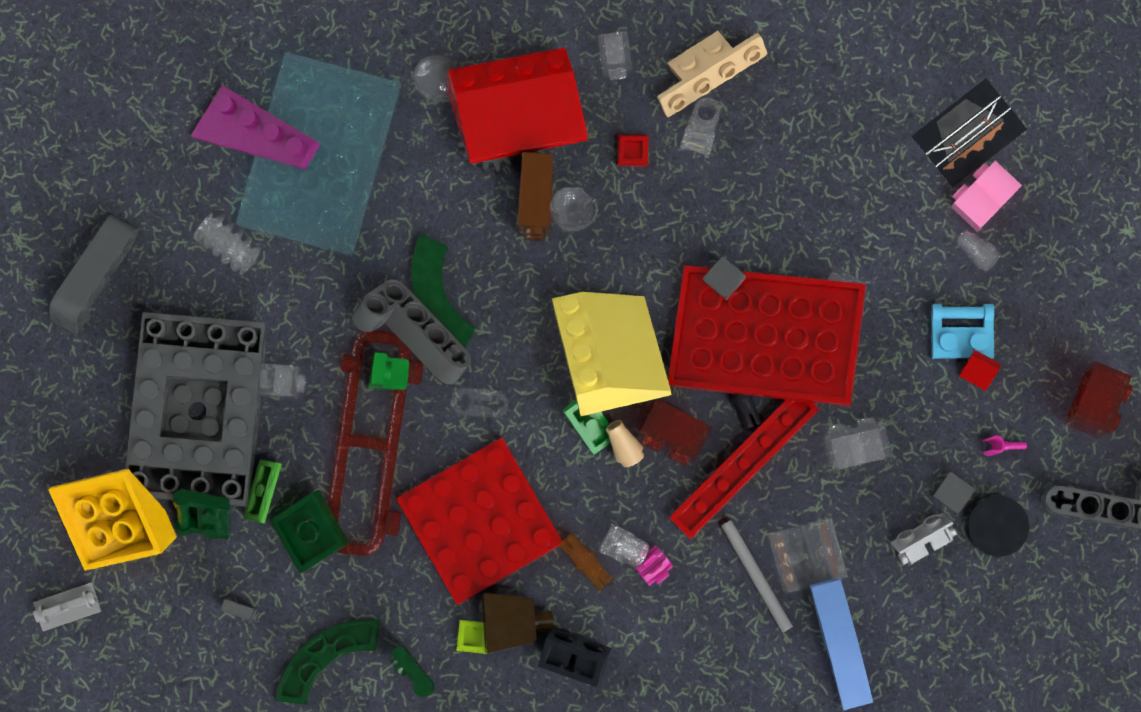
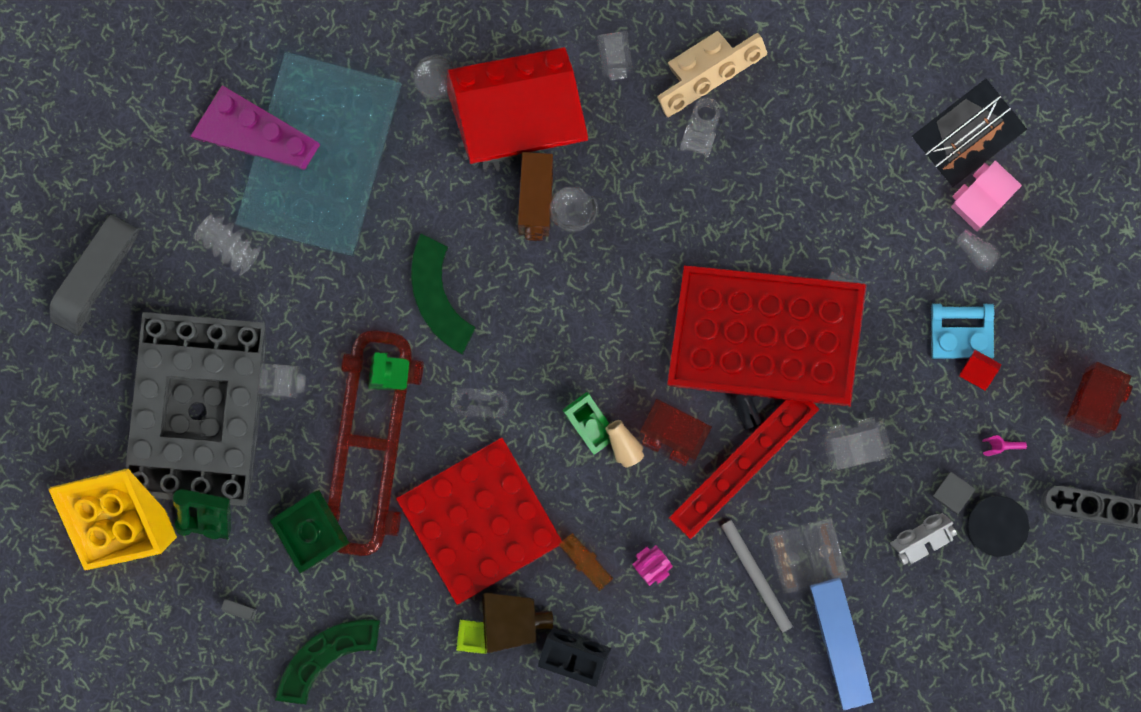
(66, 607): light grey hinge -> none
(262, 491): bright green slope -> none
(406, 664): dark green plate -> none
(415, 326): dark grey beam -> none
(610, 350): light yellow slope -> none
(623, 546): clear piece -> none
(633, 150): red tile -> none
(724, 278): dark grey tile -> none

